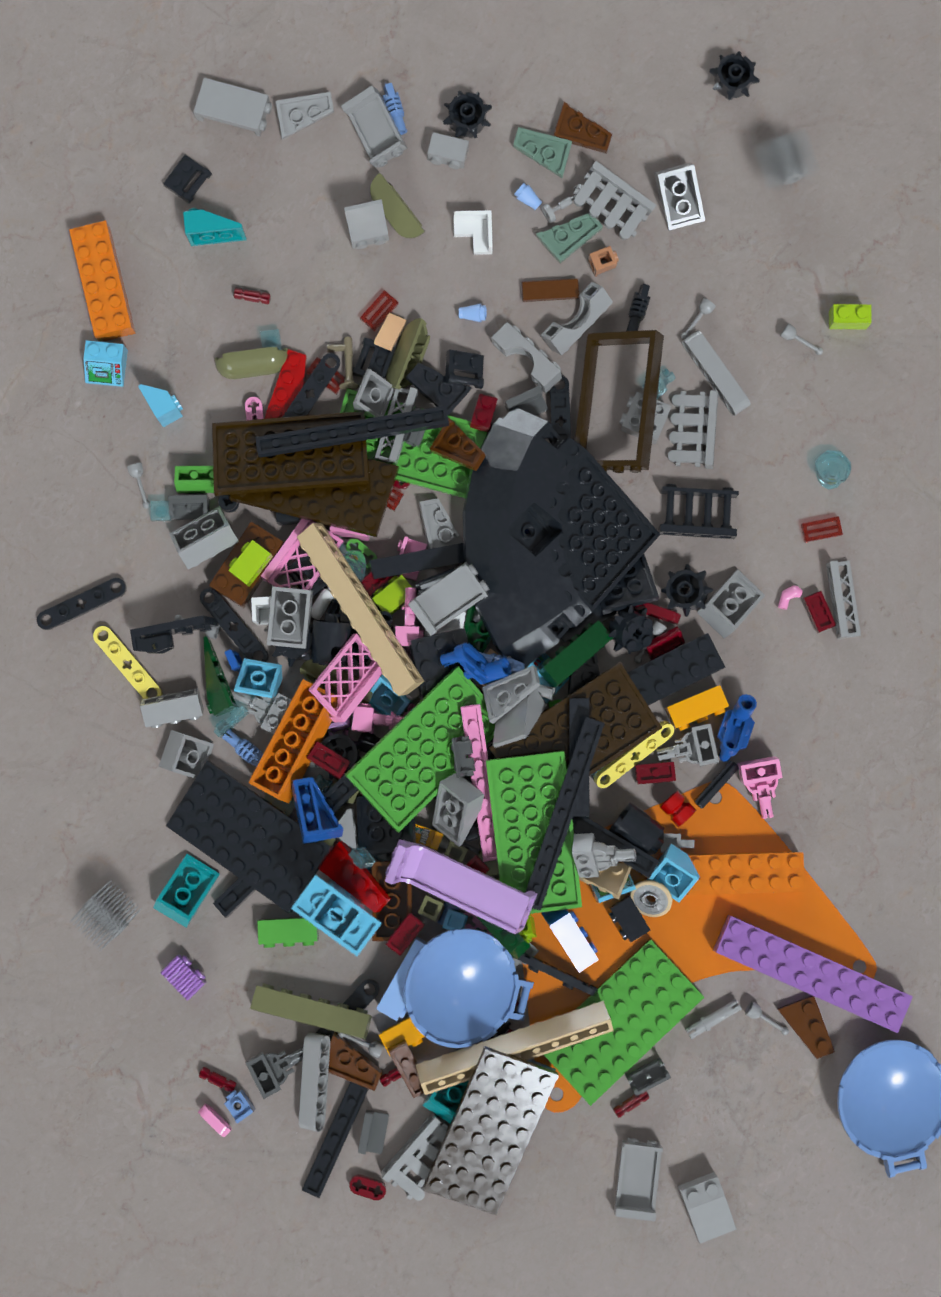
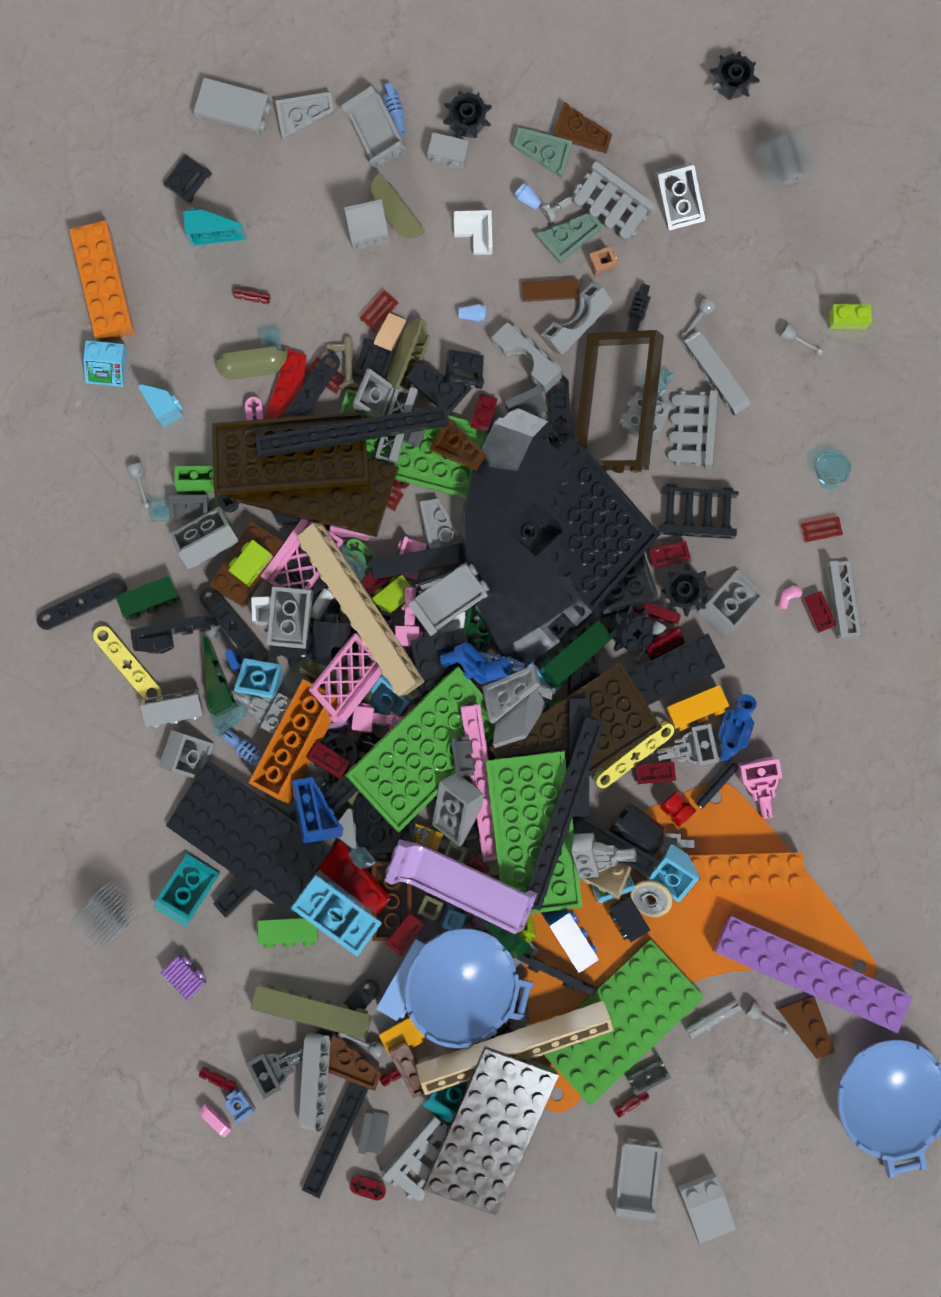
(148, 598): none -> dark green brick
(669, 554): none -> dark red plate

